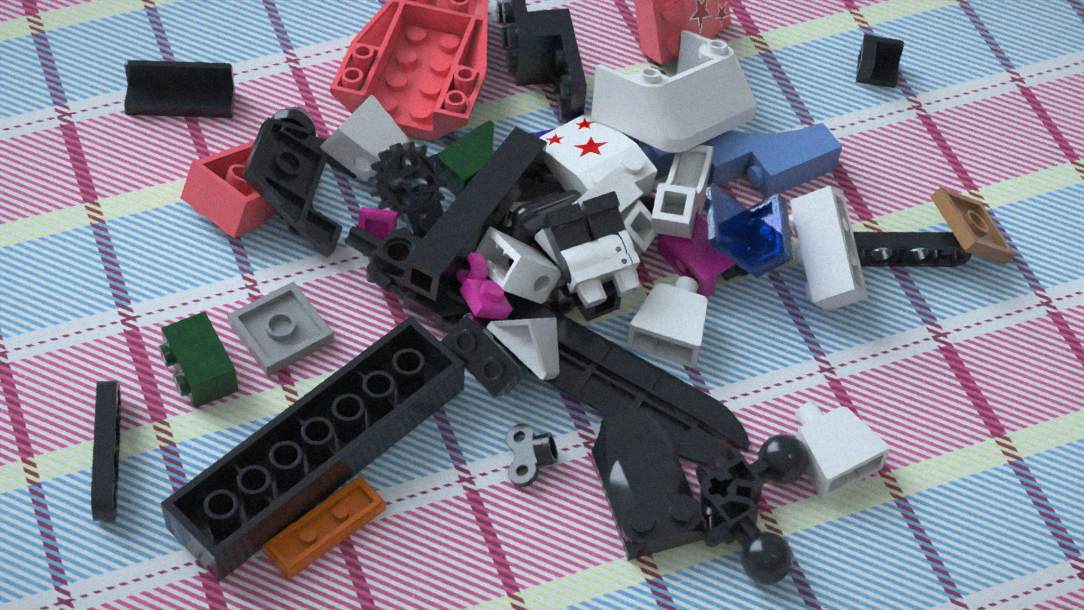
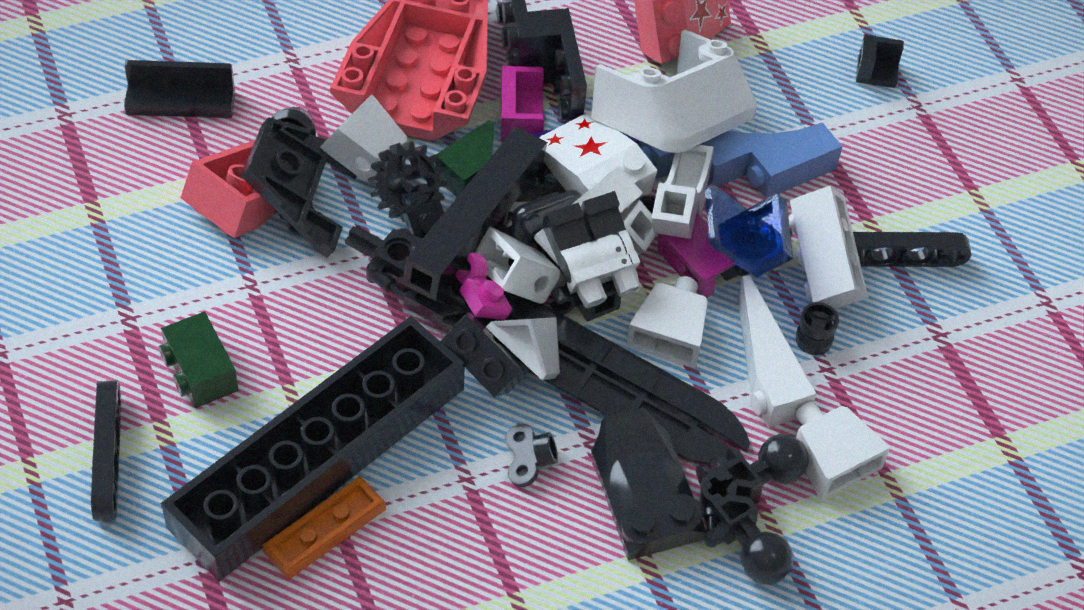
(280, 328): light grey tile -> none
(377, 221): dark pink tile -> none
(521, 99): none -> dark pink panel
(774, 372): none -> white slope
(817, 328): none -> black wheel
(972, 226): medium nougat tile -> none

